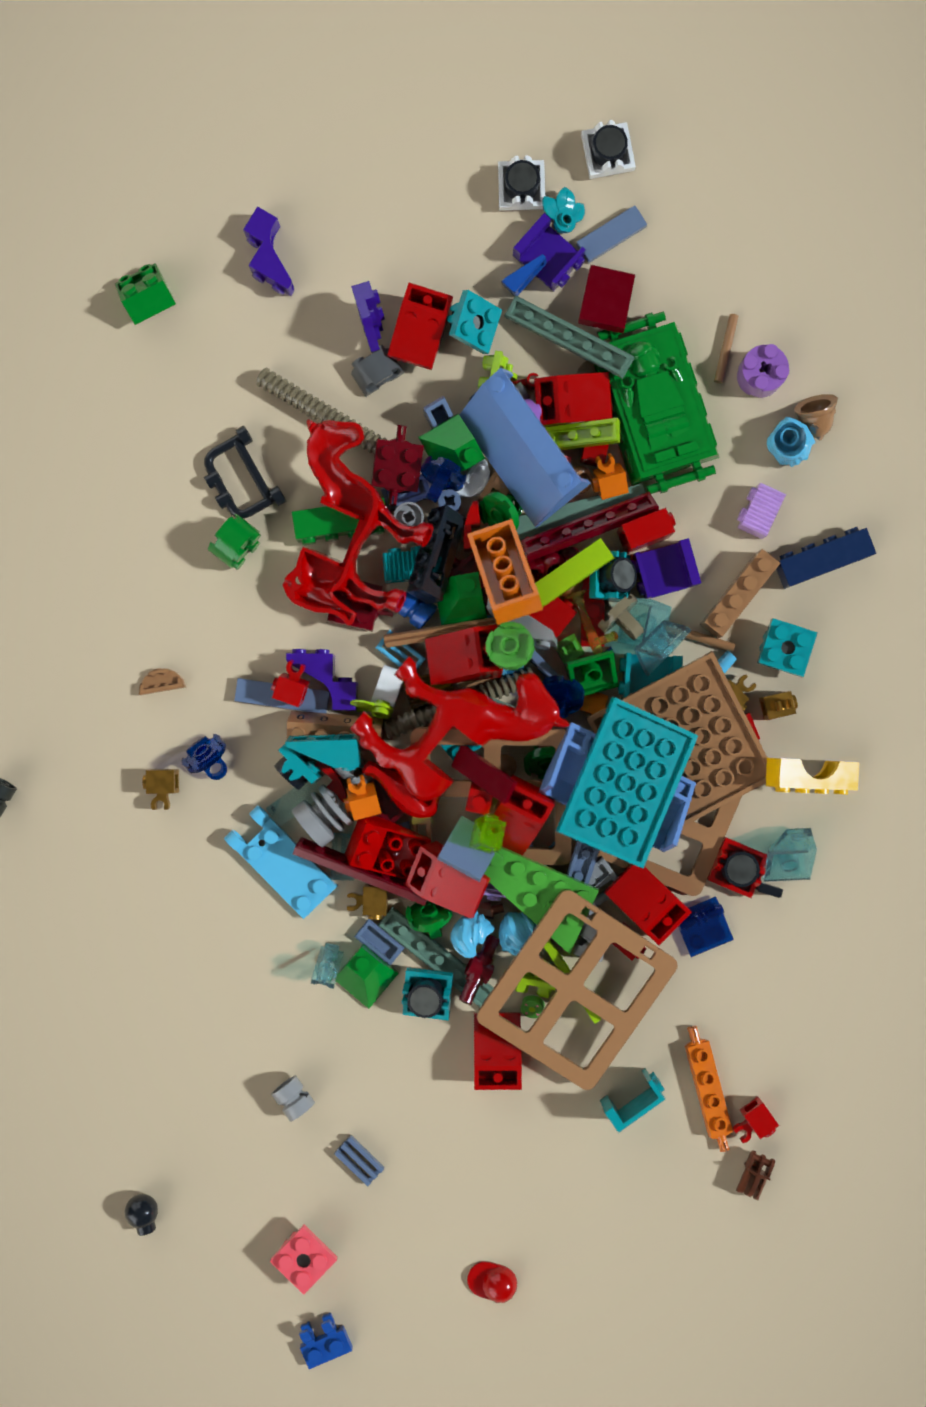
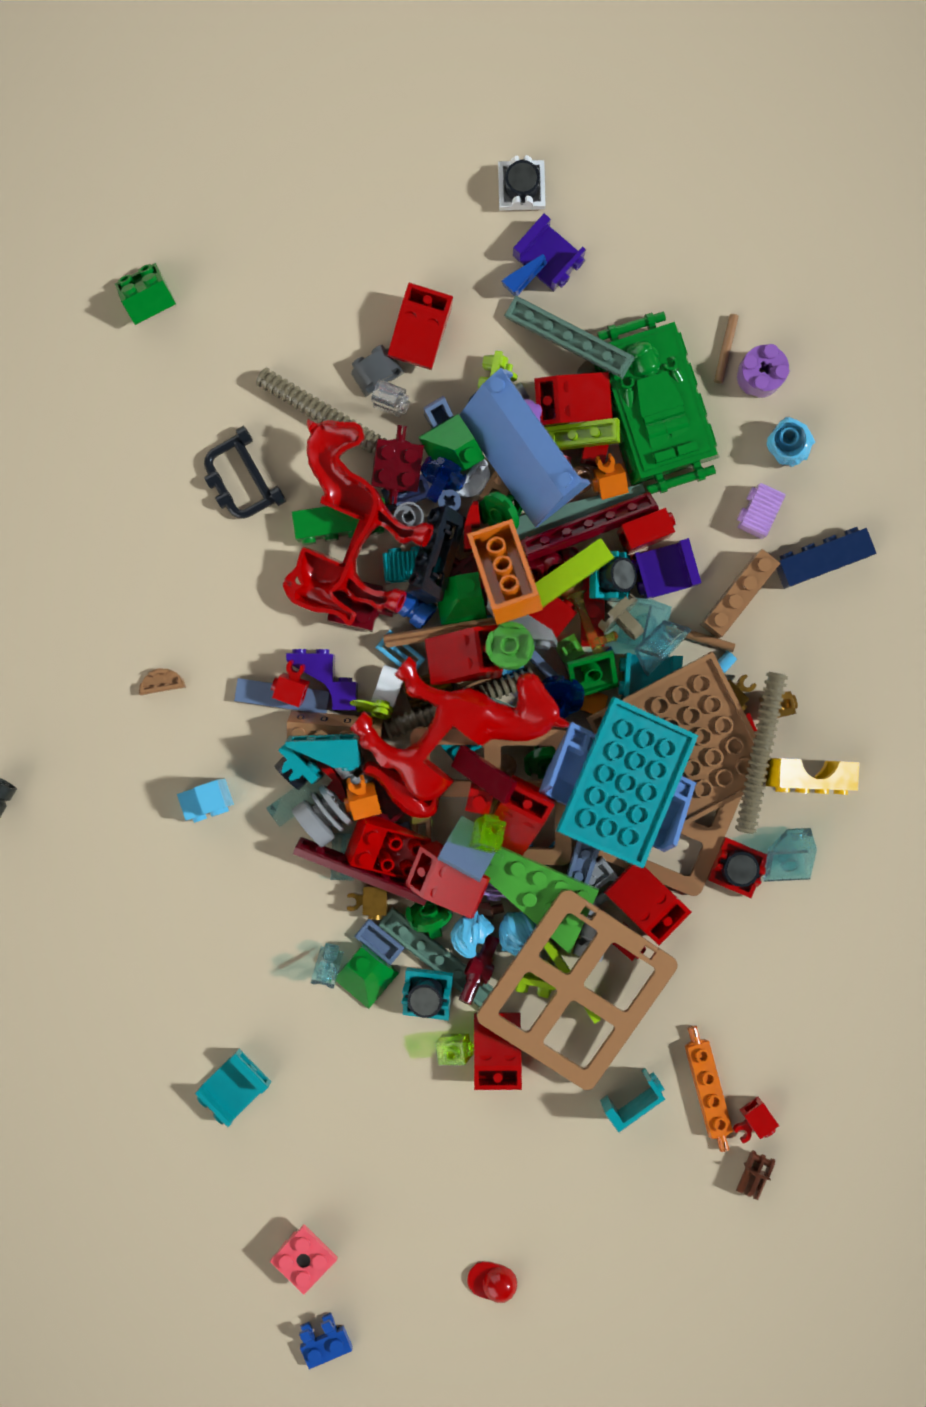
(142, 1213): black piece -> none
(161, 783): pearl gold brick -> none
(205, 754): clear blue tile -> none
(205, 799): none -> medium azure brick
(232, 1088): none -> teal panel
(234, 541): green brick -> none
(266, 264): dark purple arch -> none
(292, 877): medium azure hinge -> none
(293, 1098): light grey wheel -> none
(353, 1167): sand blue tile -> none
(369, 313): dark purple plate -> none
(390, 398): none -> clear brick
(454, 1049): none -> clear neon green brick
(474, 321): teal piece -> none
(525, 382): red hand -> none
(532, 1006): bright green tile -> none
(563, 208): teal plate -> none
(606, 299): dark red tile -> none
(608, 149): piece -> none
(612, 234): sand blue tile -> none
(705, 927): clear blue hinge -> none
(761, 753): none -> dark tan piece
(769, 889): black tile -> none
(786, 647): teal piece -> none
(817, 413): medium nougat piece -> none

